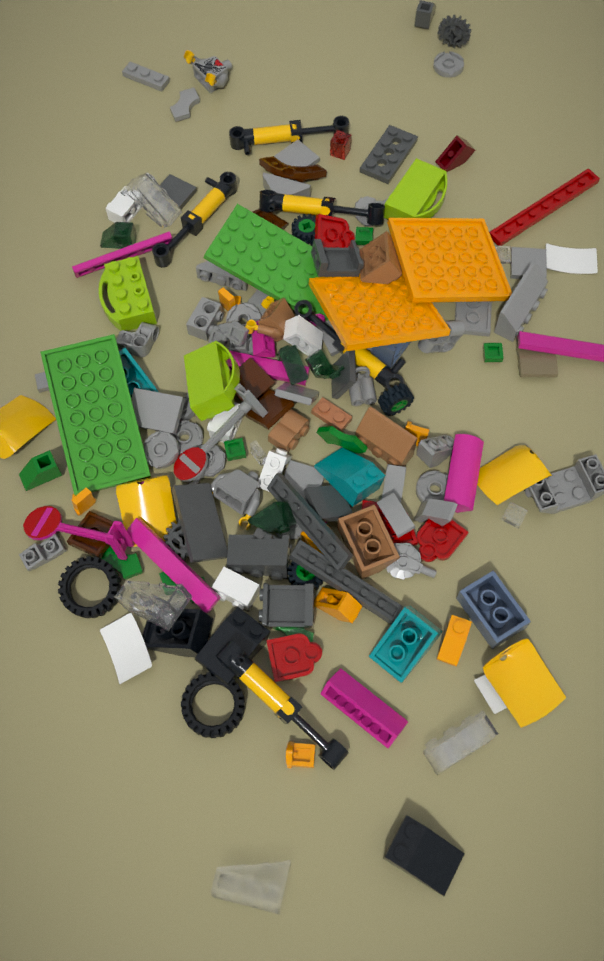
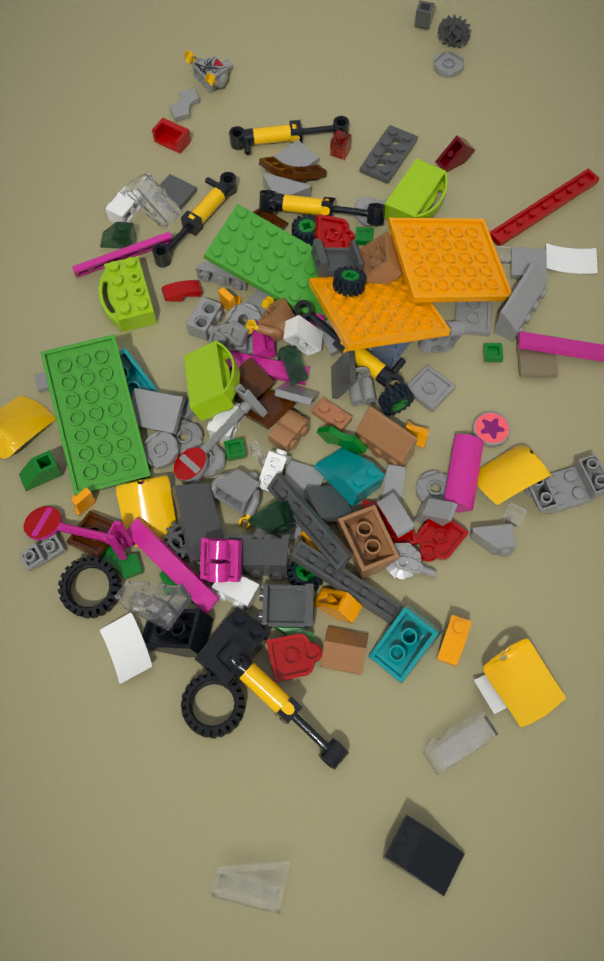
(138, 342): light grey piece -> none
(146, 76): light grey plate -> none
(171, 135): none -> red panel
(176, 291): none -> red slope
(220, 560): none -> dark pink plate
(300, 755): light orange tile -> none
(321, 367): clear green bracket -> none
(344, 650): none -> medium nougat slope
(349, 281): none -> black wheel
(364, 708): dark pink brick -> none
(430, 388): none -> light grey tile
(435, 450): light grey slope -> none
(491, 429): none -> tile
(493, 609): sand blue brick -> none
(495, 539): none -> light grey slope

